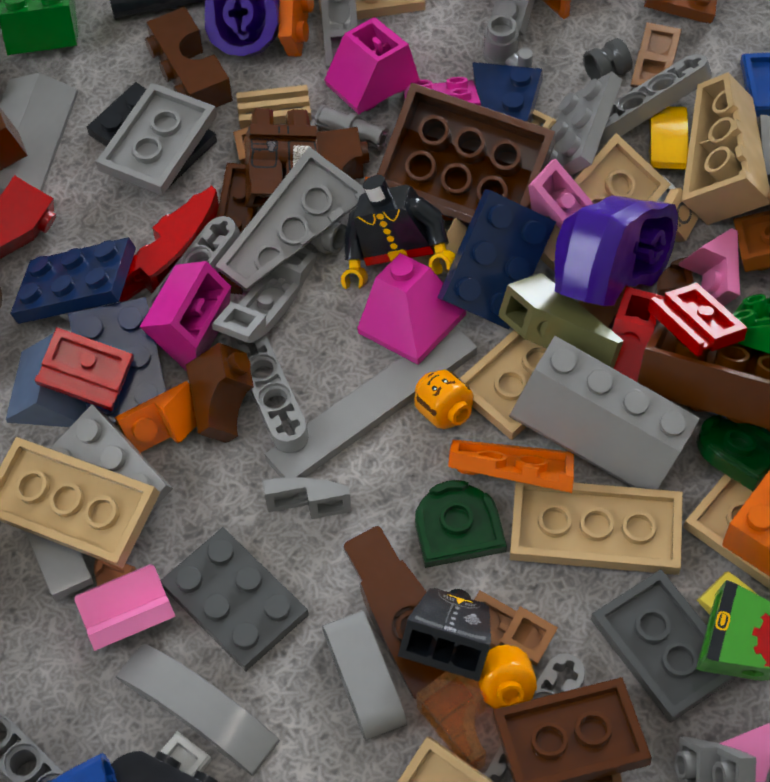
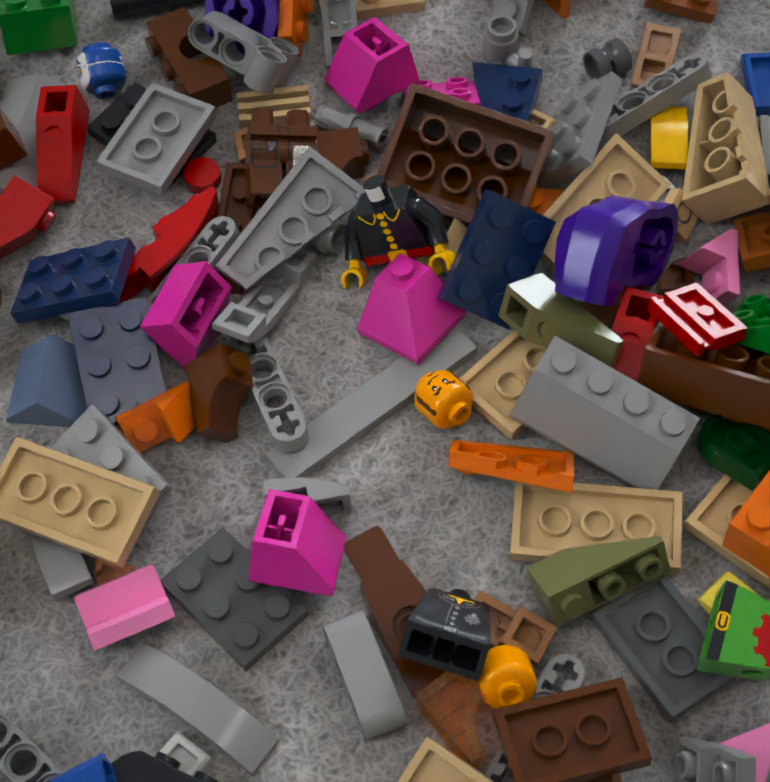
(60, 141): none -> red slope
(84, 369): red plate -> none
(101, 70): none -> blue head
(201, 174): none -> red tile
(265, 60): none -> light grey piece
(296, 545): none -> dark pink slope
(457, 524): dark green tile -> none
(556, 193): bright pink slope -> none
(593, 575): none -> olive slope

